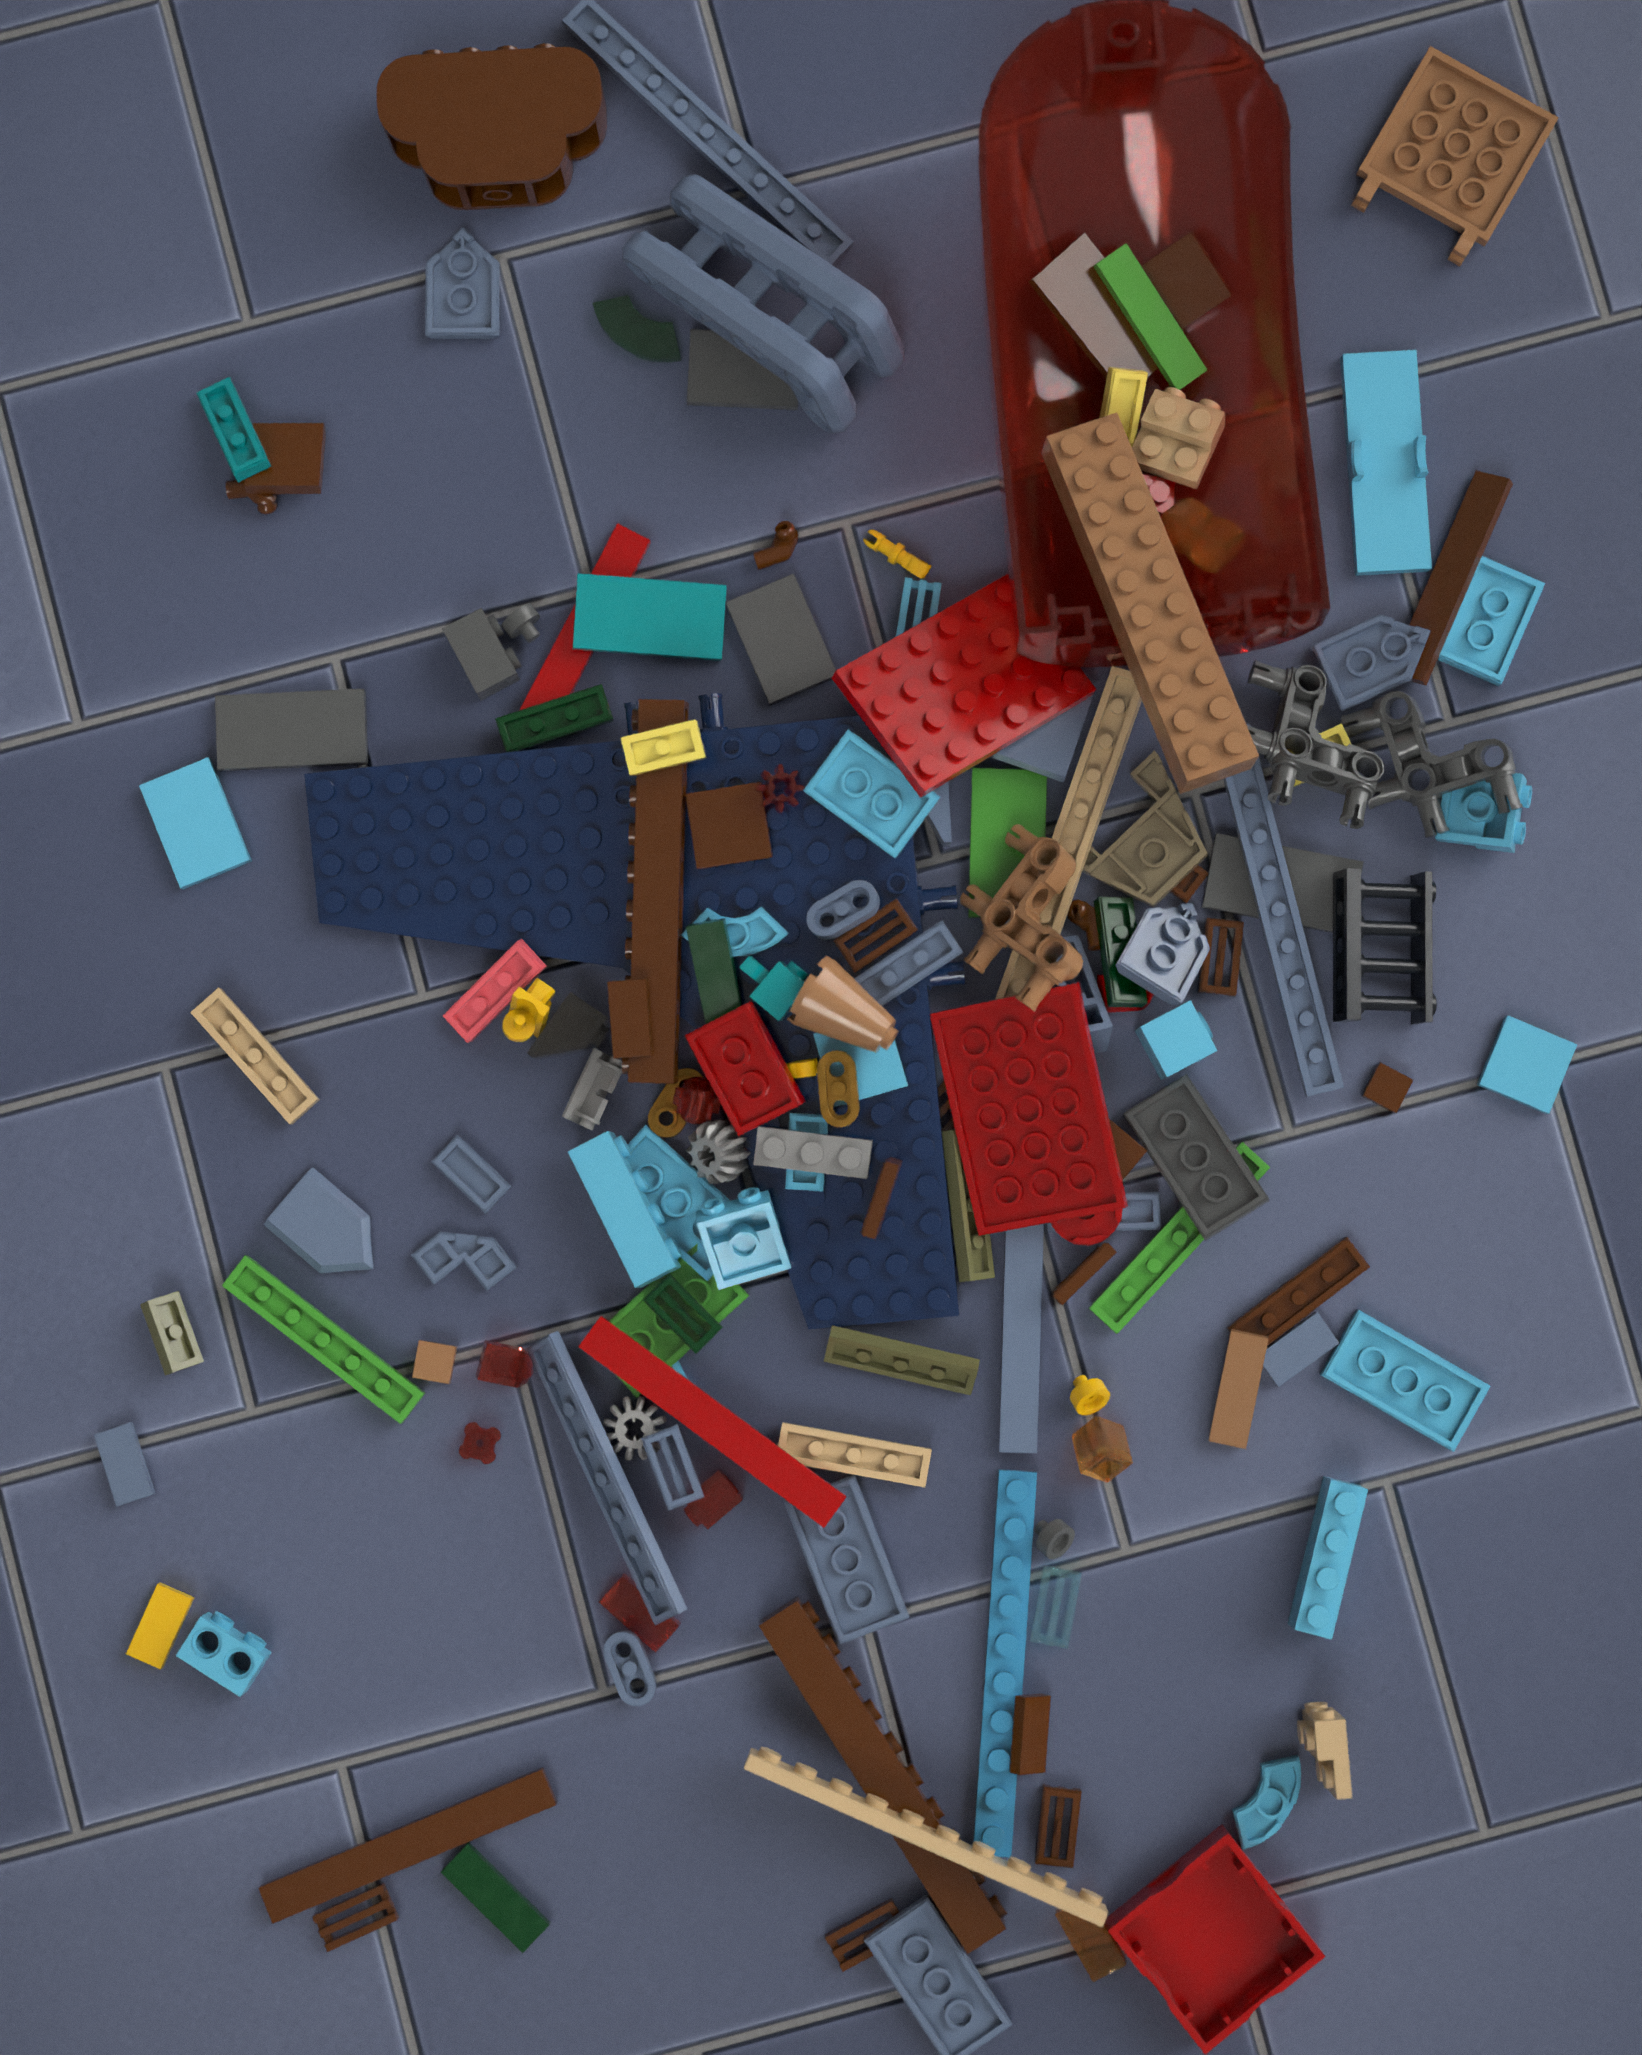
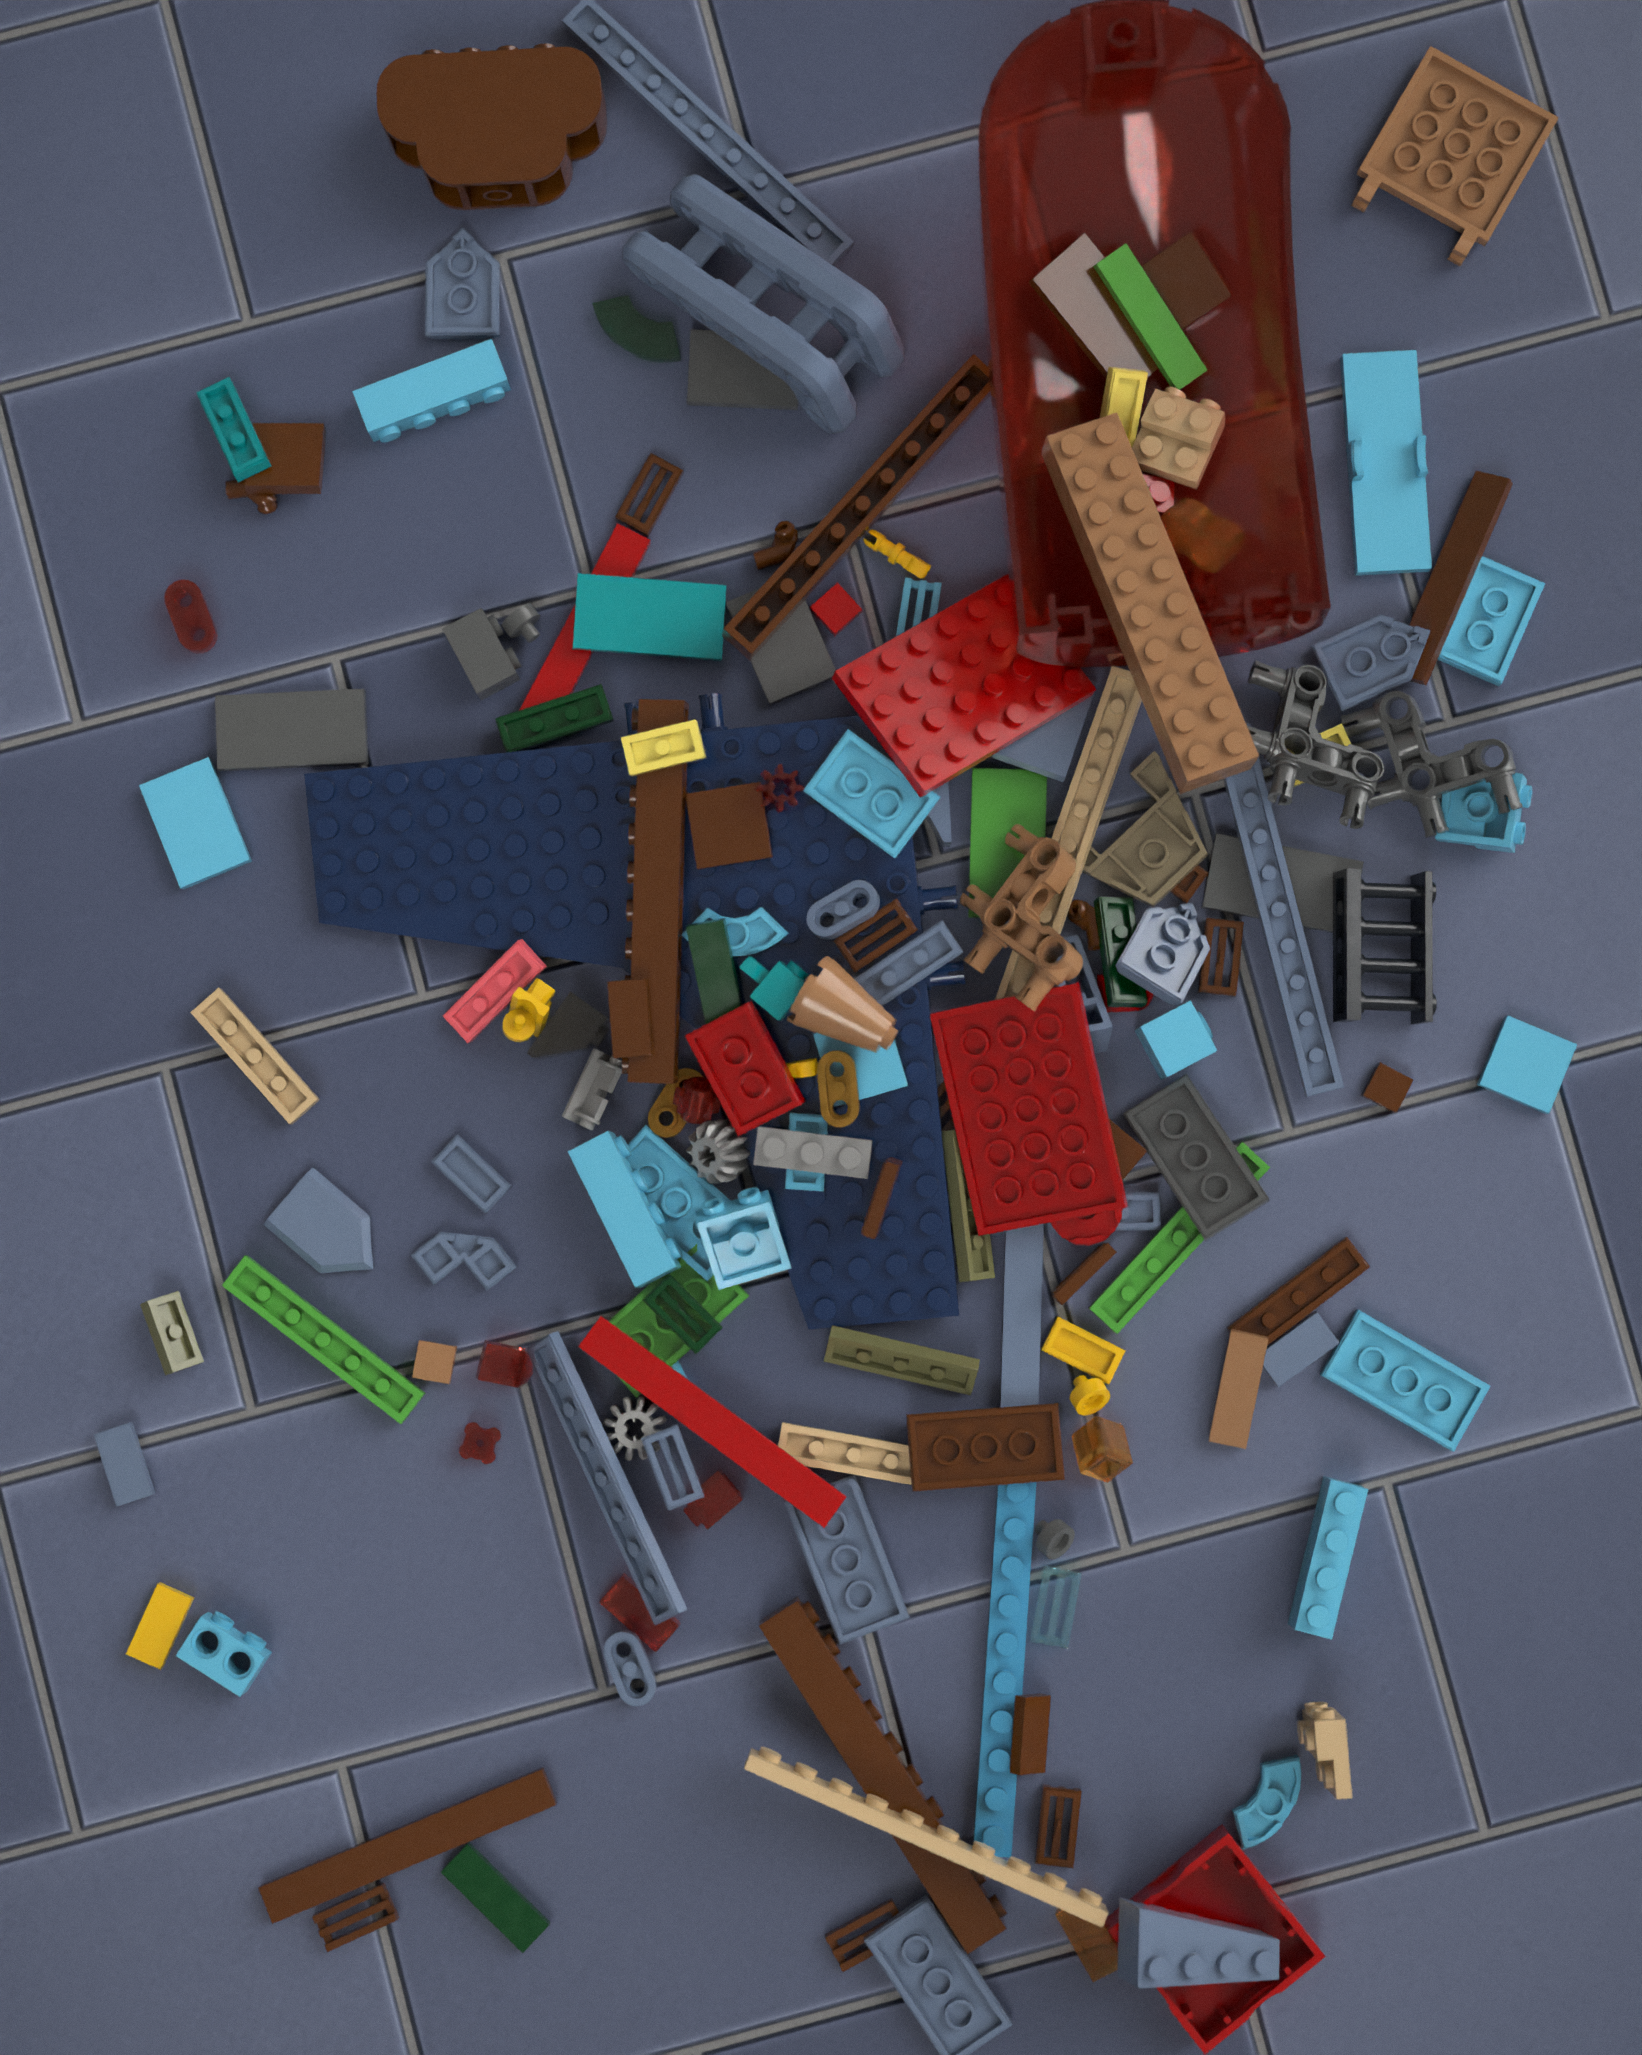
(190, 618): none -> clear red plate
(432, 391): none -> medium azure brick
(634, 522): none -> reddish brown tile
(836, 609): none -> red tile
(859, 508): none -> reddish brown brick
(985, 1447): none -> reddish brown tile
(1082, 1350): none -> yellow tile
(1183, 1949): none -> sand blue wedge

